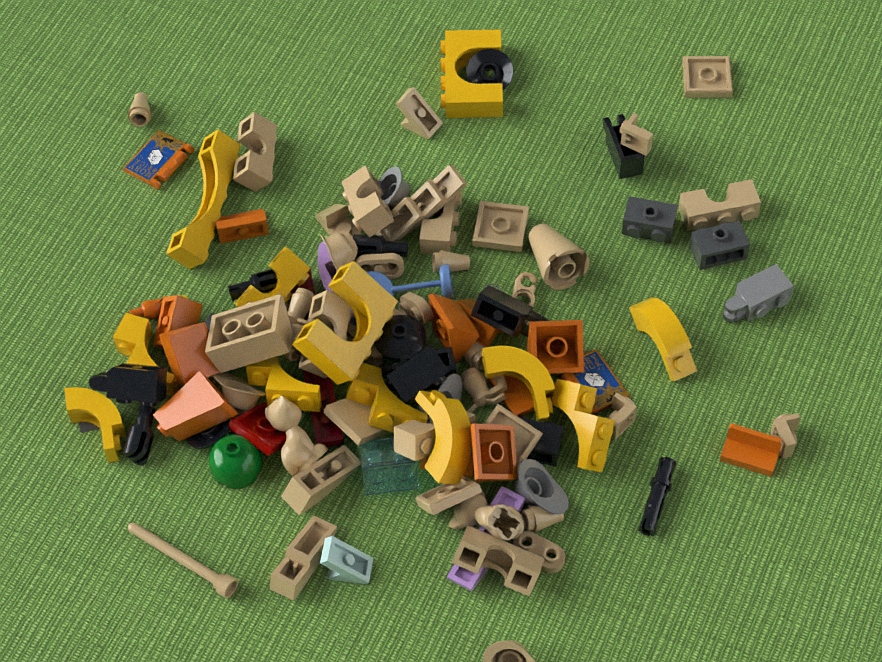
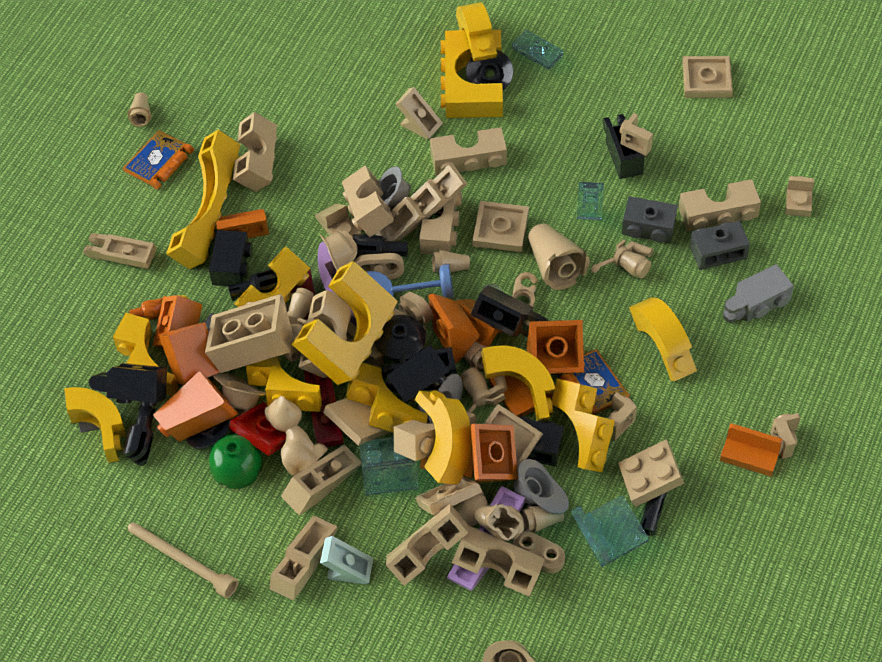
(121, 250): none -> tan hinge
(230, 258): none -> black brick
(438, 533): none -> tan arch
(478, 28): none -> yellow arch
(487, 153): none -> tan arch
(537, 49): none -> clear light blue plate
(590, 200): none -> clear light blue plate
(610, 530): none -> clear light blue bracket
(633, 263): none -> tan piece
(650, 473): none -> tan plate
(799, 196): none -> tan bracket

